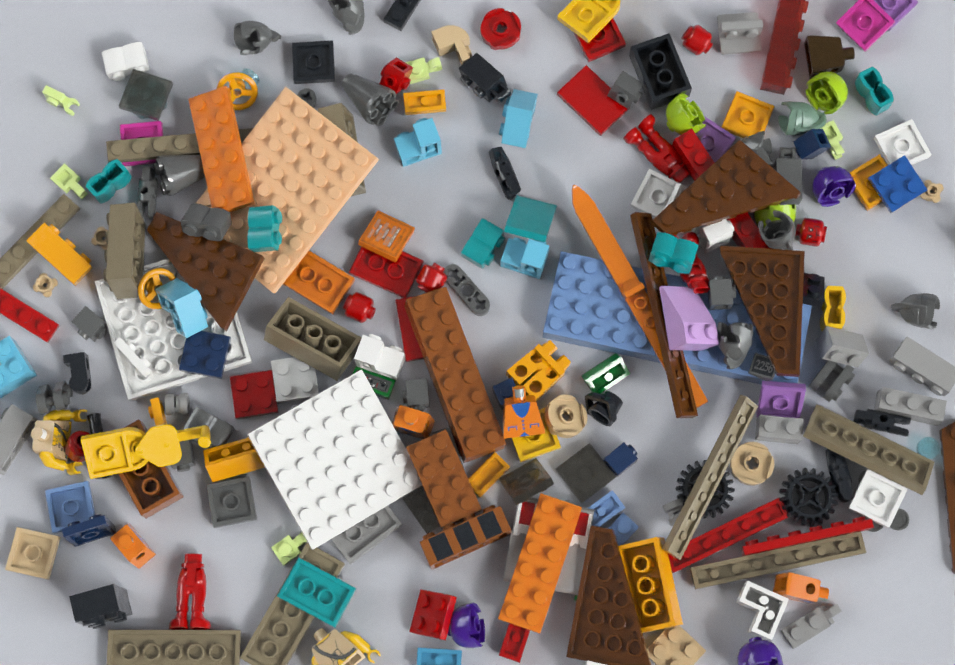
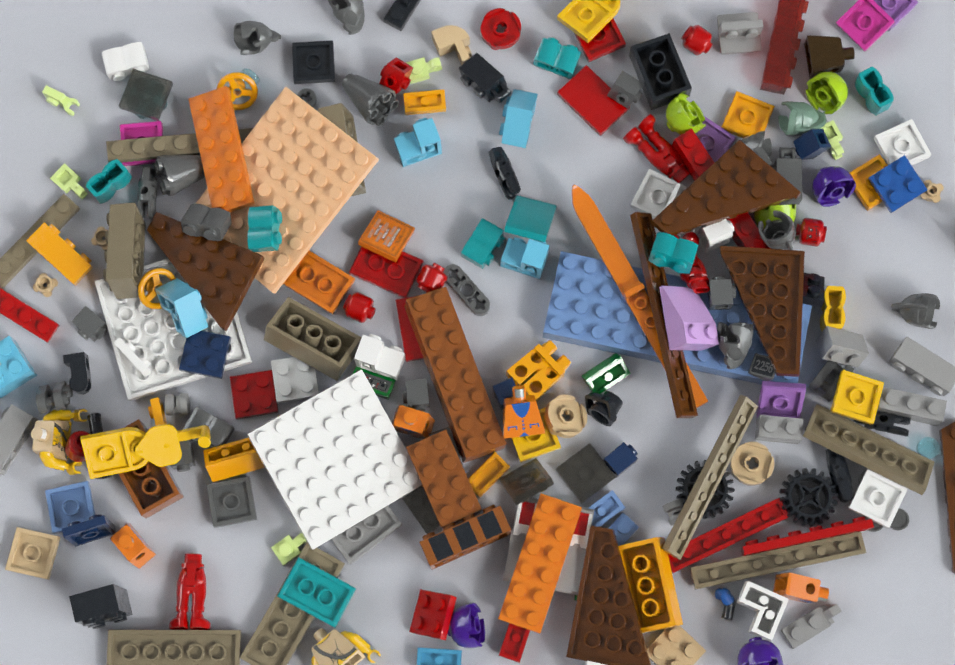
(557, 57): none -> teal brick
(728, 602): none -> arm
(857, 397): none -> yellow plate

